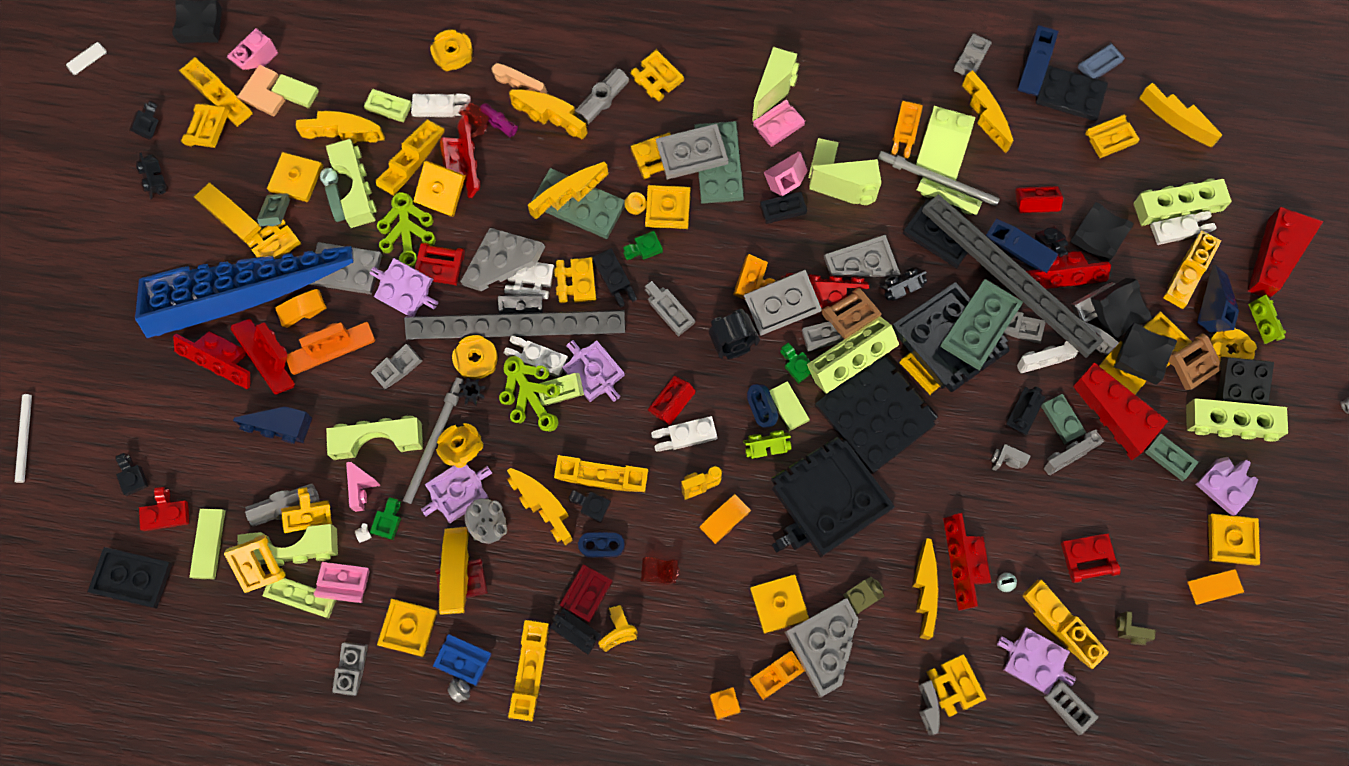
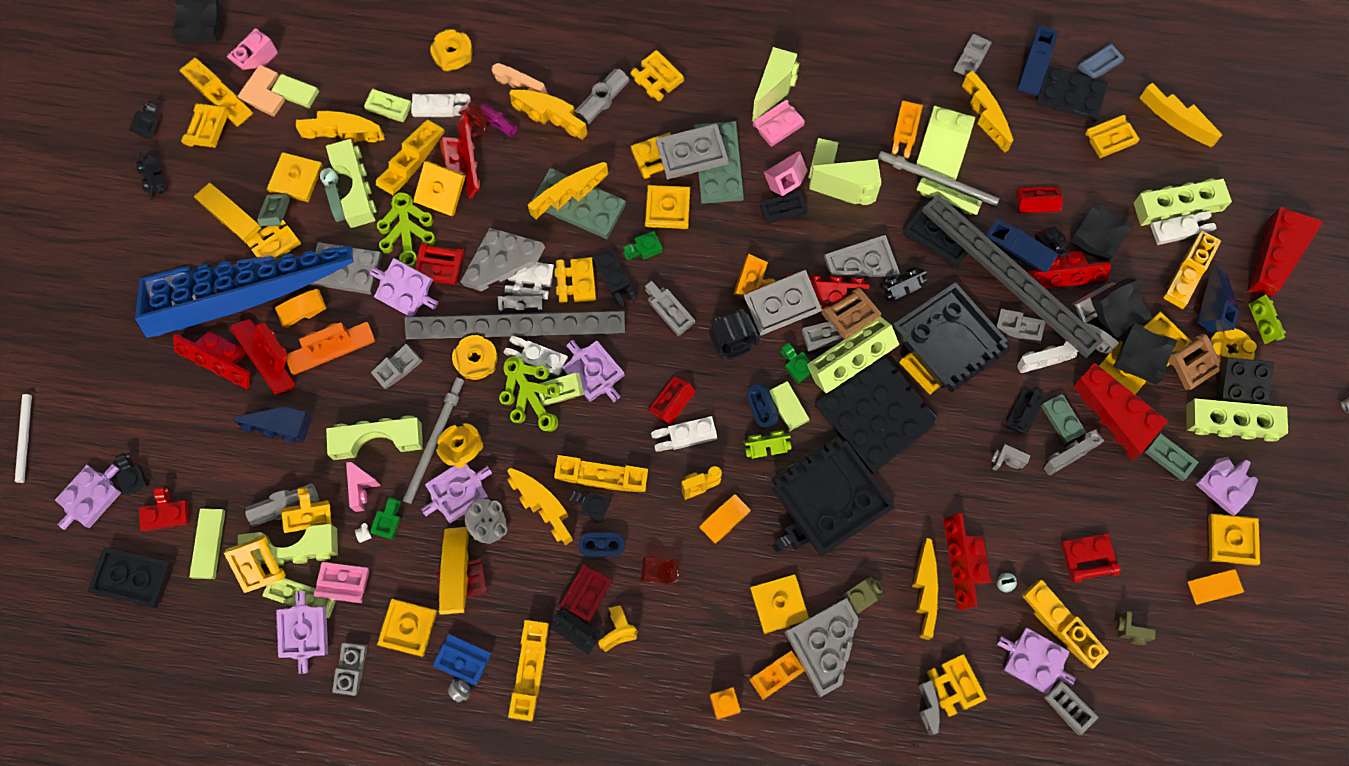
(86, 58): white sticker -> none
(88, 496): none -> lavender plate
(302, 632): none -> lavender plate
(474, 397): black gear -> none
(635, 203): yellow tile -> none
(981, 324): sand green plate -> none

